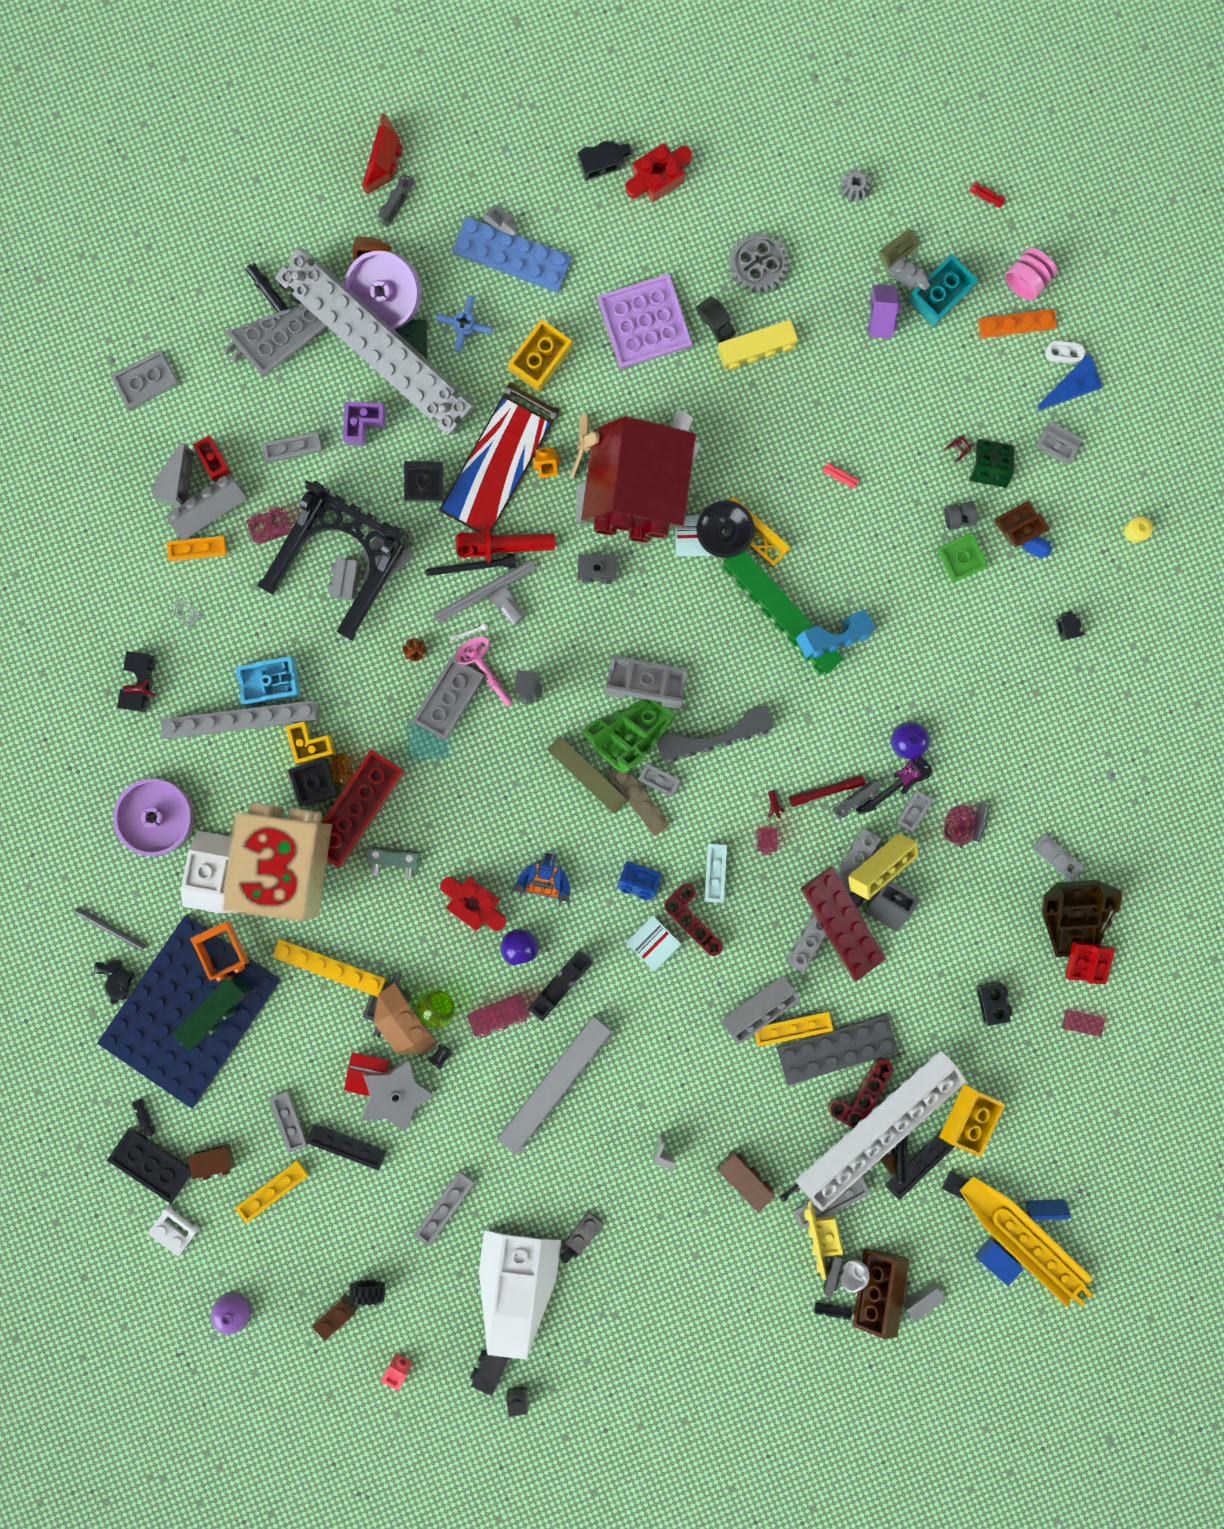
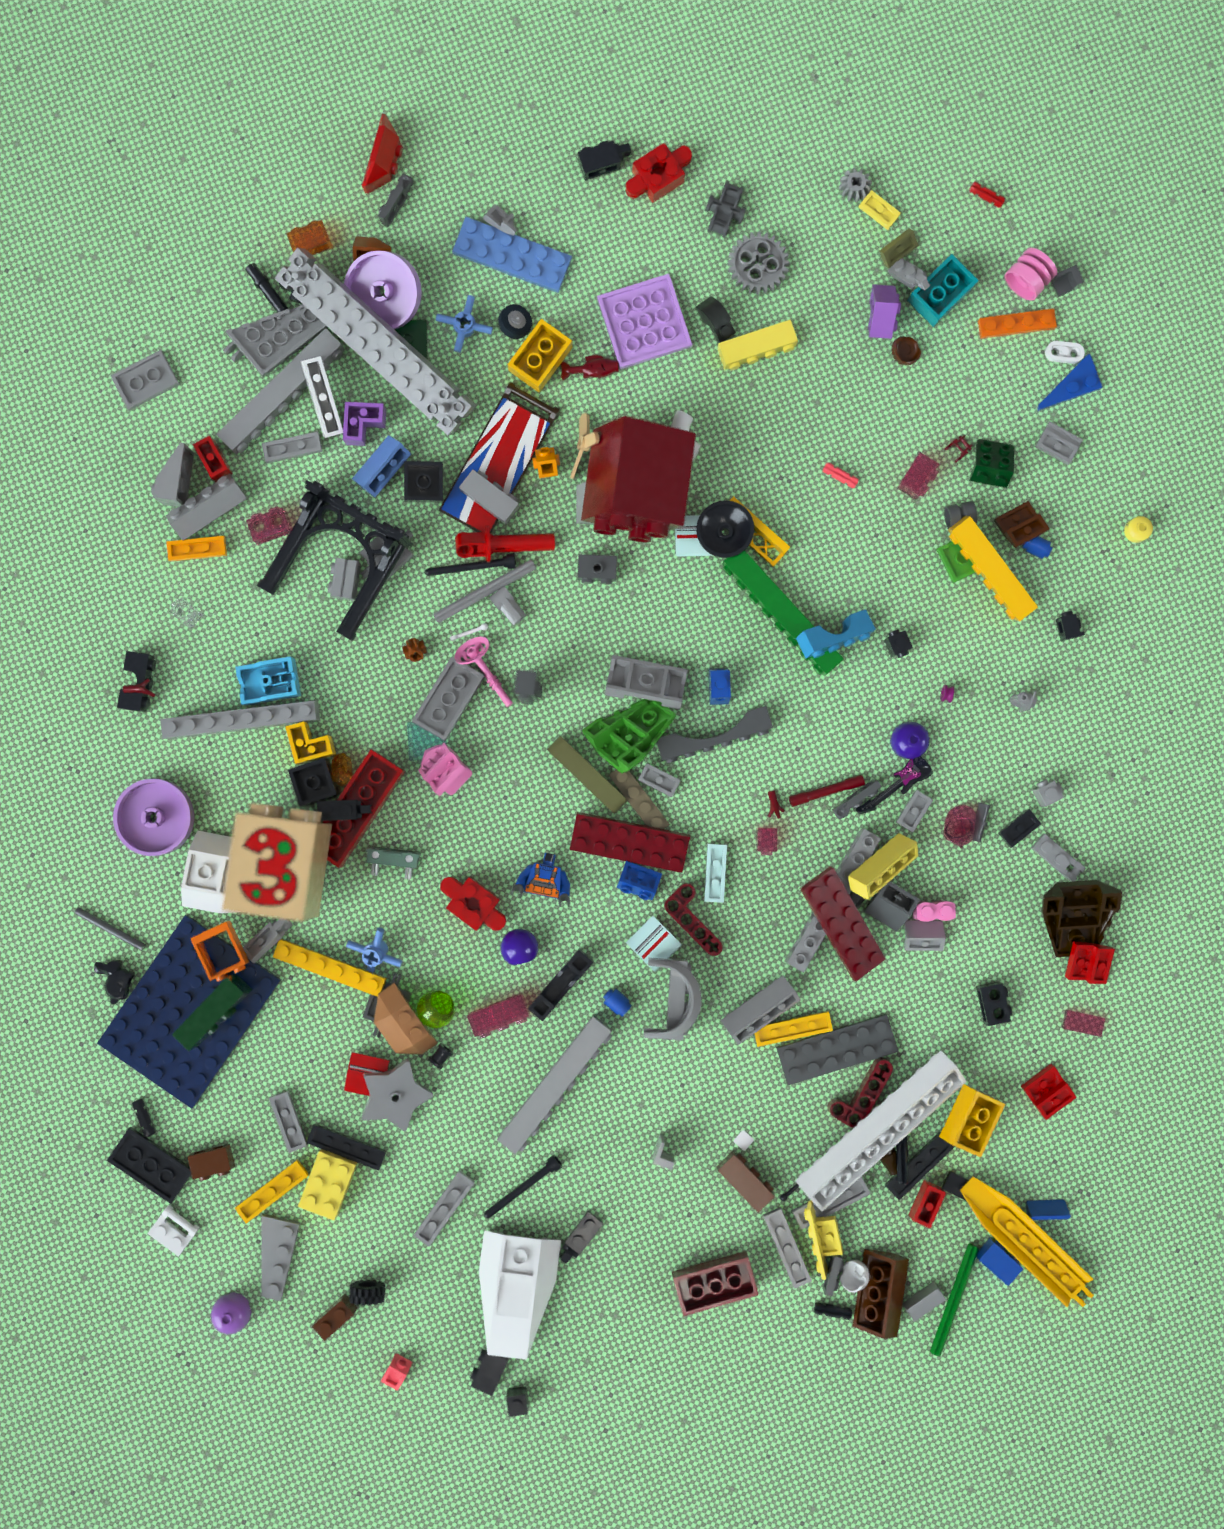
(266, 939): none -> light grey hinge
(277, 394): none -> light grey brick
(277, 1251): none -> light grey wing
(310, 237): none -> clear orange brick
(322, 397): none -> white brick
(327, 1184): none -> light yellow brick
(342, 809): none -> black hinge
(375, 952): none -> medium blue bar
(381, 466): none -> medium blue brick
(443, 769): none -> bright pink piece
(490, 496): none -> light grey brick
(515, 321): none -> black wheel
(552, 1165): none -> black piece
(595, 367): none -> dark red animal
(617, 1002): none -> blue brick
(629, 842): none -> dark red plate
(680, 1014): none -> light grey piece
(715, 1283): none -> brick
(719, 686): none -> blue torso
(725, 209): none -> dark grey axle
(743, 1140): none -> white sticker
(787, 1248): none -> light grey plate
(879, 210): none -> light yellow plate
(898, 643): none -> black brick
(905, 350): none -> reddish brown hair
(918, 476): none -> clear pink brick
(924, 936): none -> light grey panel
(927, 1204): none -> red brick
(937, 910): none -> bright pink brick
(947, 693): none -> magenta bush
(954, 1300): none -> green axle
(992, 568): none -> yellow brick
(1019, 828): none -> black plate
(1024, 700): none -> light grey hinge
(1048, 792): none -> light grey brick
(1048, 1091): none -> red slope
(1067, 280): none -> dark grey panel

